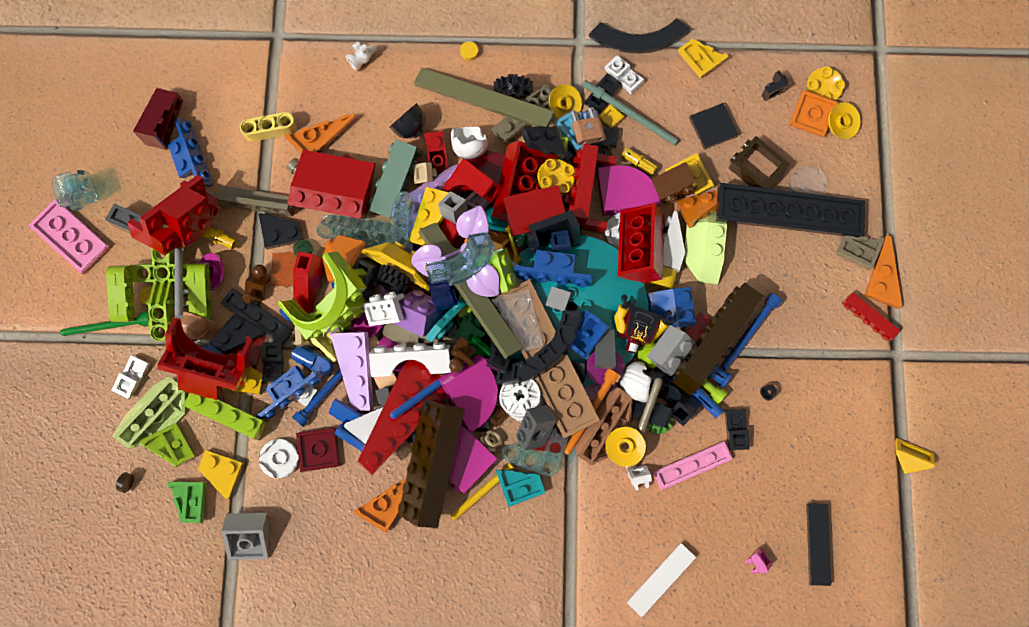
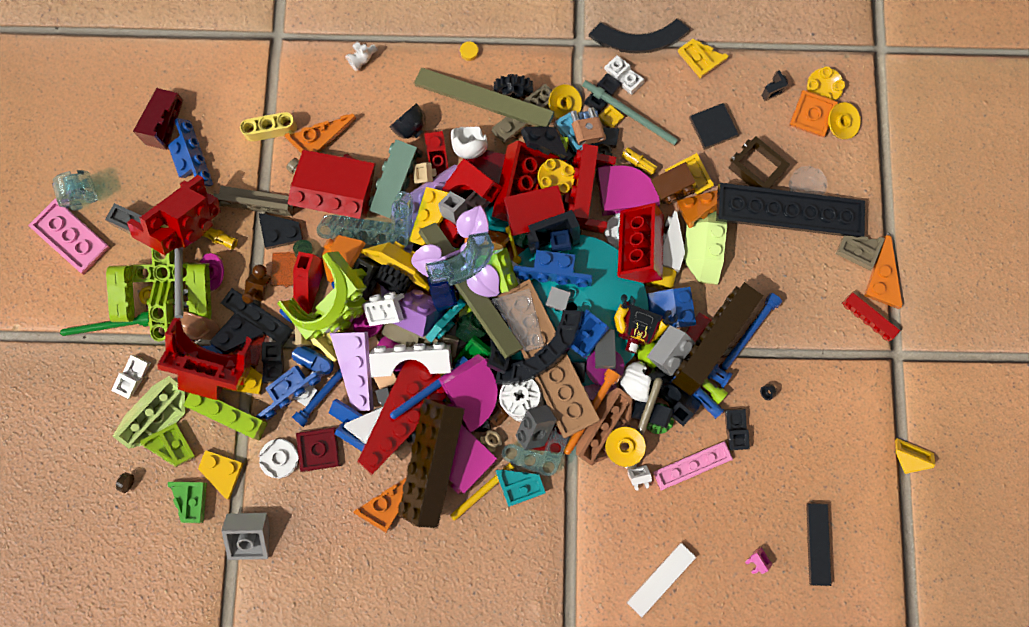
(462, 352): reddish brown piece -> none

